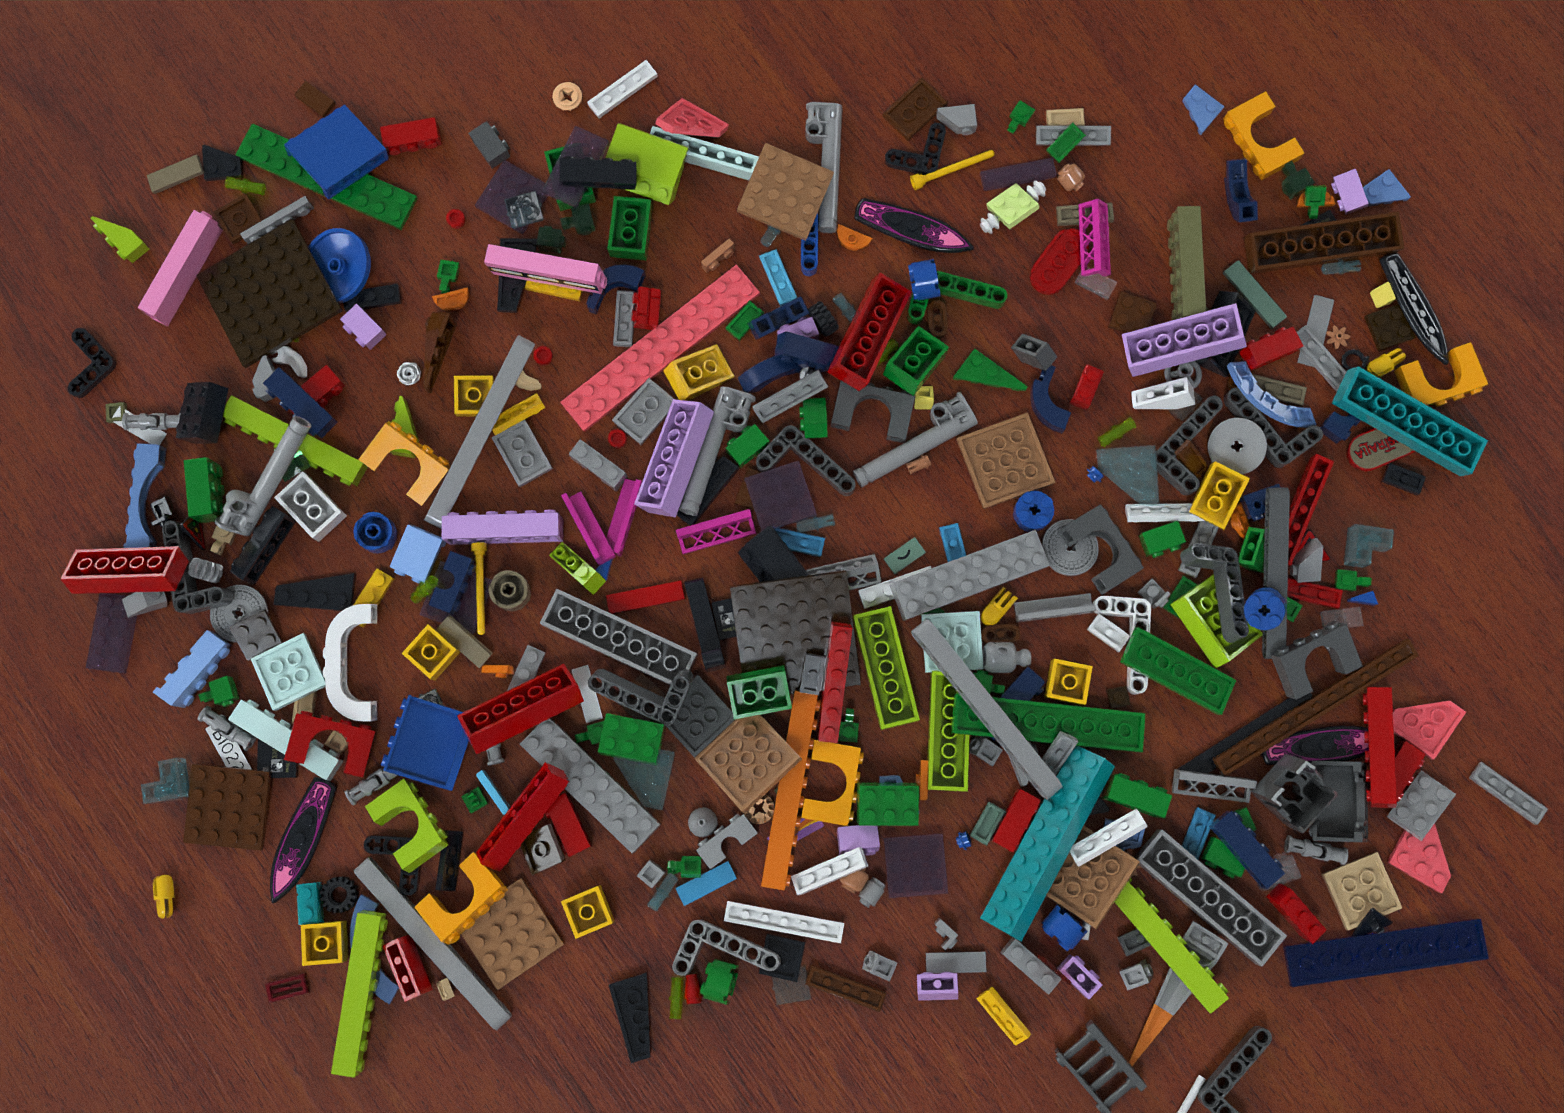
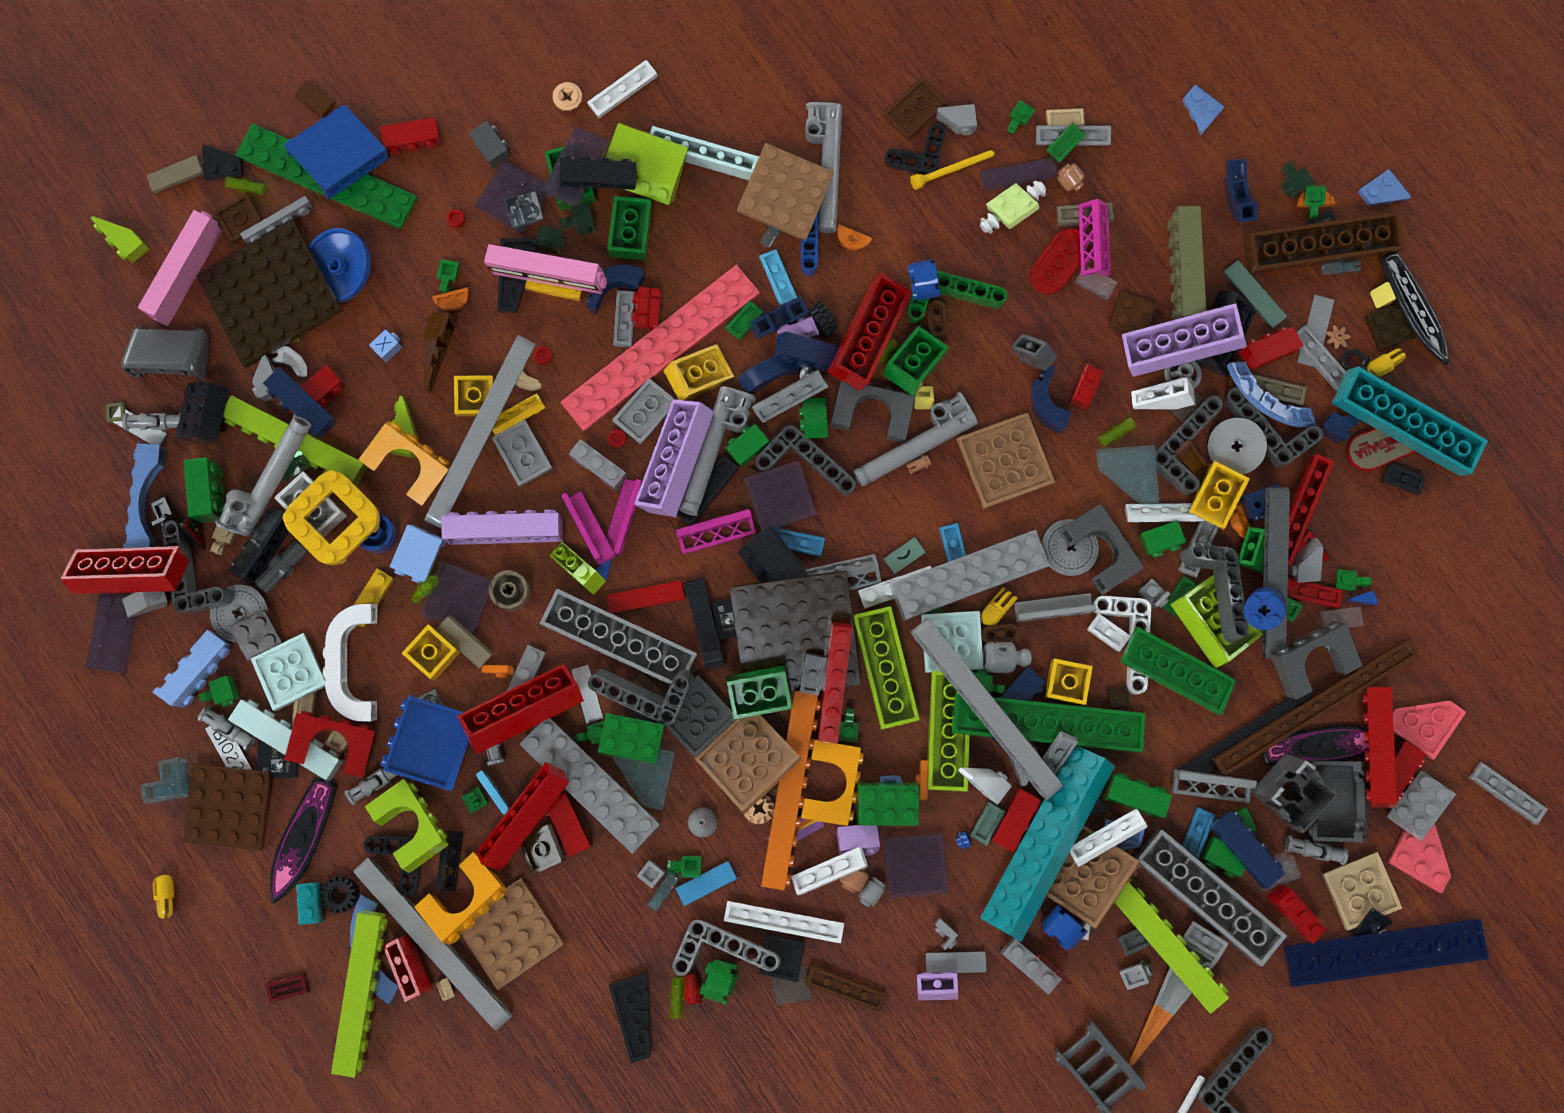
(97, 364): black beam -> none
(167, 352): none -> dark grey windscreen
(205, 570): light grey gear -> none
(281, 566): none -> dark grey piece
(324, 593): black wing -> none
(324, 943): yellow brick -> none
(351, 537): none -> yellow plate
(365, 329): lavender brick -> none
(375, 297): black plate -> none
(386, 345): none -> light blue brick
(403, 371): white plate -> none
(449, 599): dark blue arch -> none
(479, 550): yellow piece -> none
(588, 911): yellow brick -> none
(690, 120): coral plate -> none
(711, 849): light grey arch -> none
(712, 261): nougat plate -> none
(815, 523): clear light blue axle -> none
(844, 306): clear light blue axle -> none
(879, 965): light grey bracket -> none
(911, 227): black piece -> none
(982, 370): green wing -> none
(984, 750): light grey bracket -> none
(988, 782): none -> white slope
(1003, 1016): yellow plate -> none
(1043, 506): blue brick -> none
(1083, 980): lavender brick -> none
(1094, 474): blue plate -> none
(1264, 160): light orange arch -> none
(1350, 192): lavender brick -> none
(1362, 541): clear light blue brick -> none
(1467, 372): light orange arch -> none

